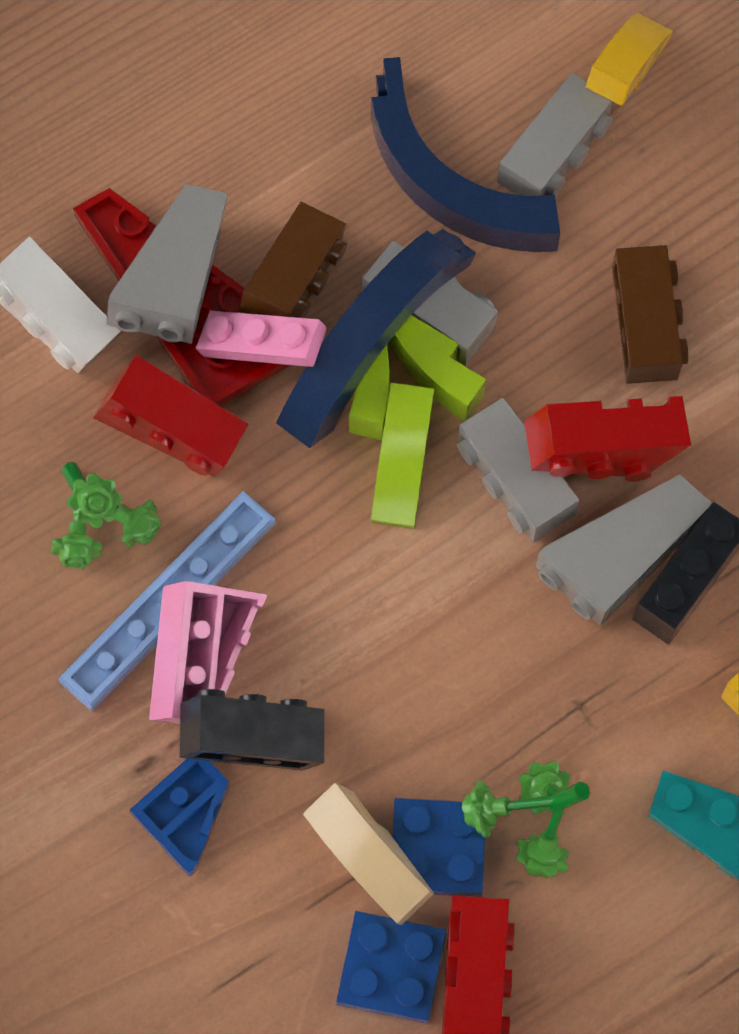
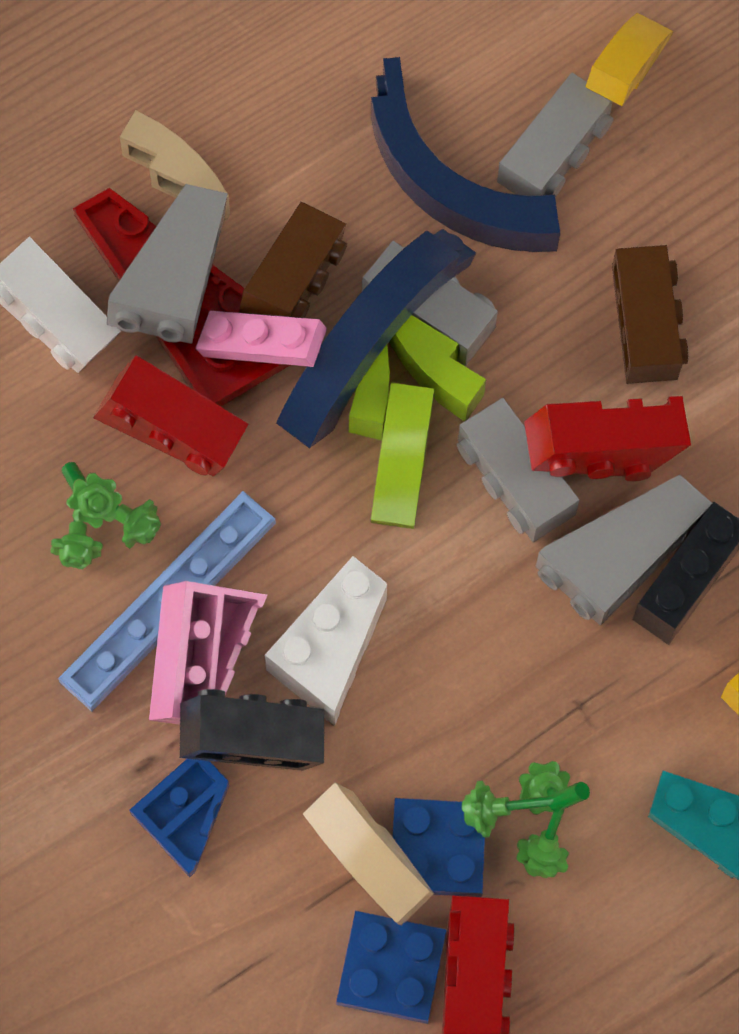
(167, 156): none -> tan slope
(327, 641): none -> white wedge

